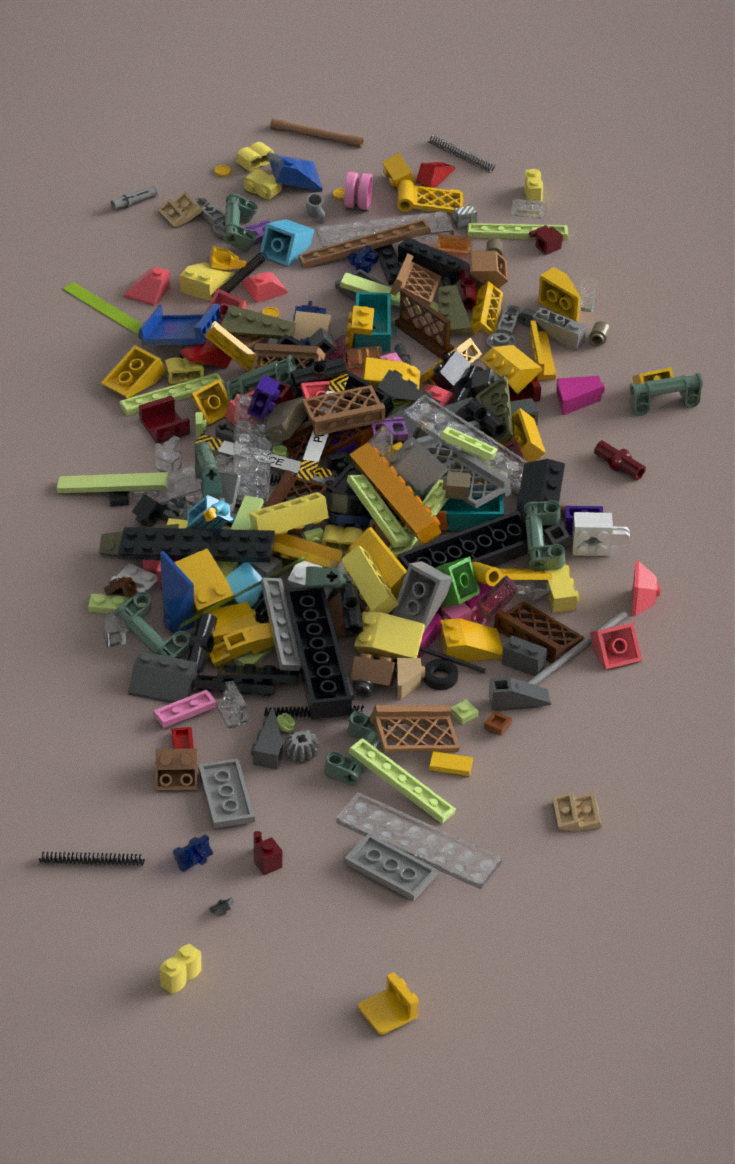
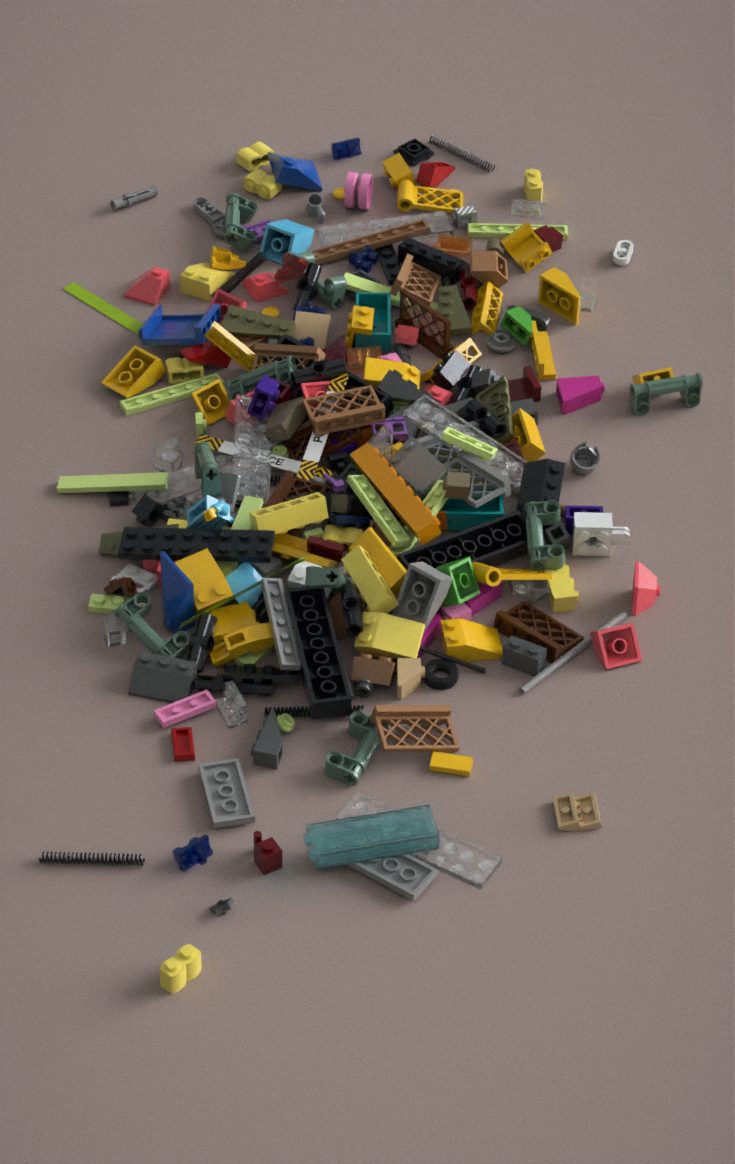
(162, 420): dark red panel -> none
(176, 769): medium nougat slope -> none
(180, 210): tan slope -> none
(222, 170): yellow piece -> none
(225, 431): dark grey beam -> none
(293, 267): none -> clear red slope
(301, 745): light grey gear -> none
(307, 285): none -> black piece
(323, 341): dark grey brick -> none
(325, 548): none -> dark red plate
(333, 288): none -> sand green piece
(336, 485): none -> medium lavender hand
(346, 148): none -> clear blue hips
(349, 139): medium nougat piece -> none
(371, 837): none -> clear light blue brick
(390, 1007): yellow bracket -> none
(402, 781): yellowish green tile -> none
(406, 334): none -> coral brick
(414, 152): none -> black piece
(464, 711): yellowish green plate -> none
(494, 601): clear pink slope -> none
(497, 723): dark orange plate -> none
(513, 365): yellow slope -> none
(513, 693): dark grey slope -> none
(518, 324): none -> bright green slope
(526, 247): none -> yellow panel
(562, 329): light grey slope -> none
(584, 458): none -> light grey helmet
(599, 333): dark tan brick -> none
(619, 460): dark red piece -> none
(623, 252): none -> white plate

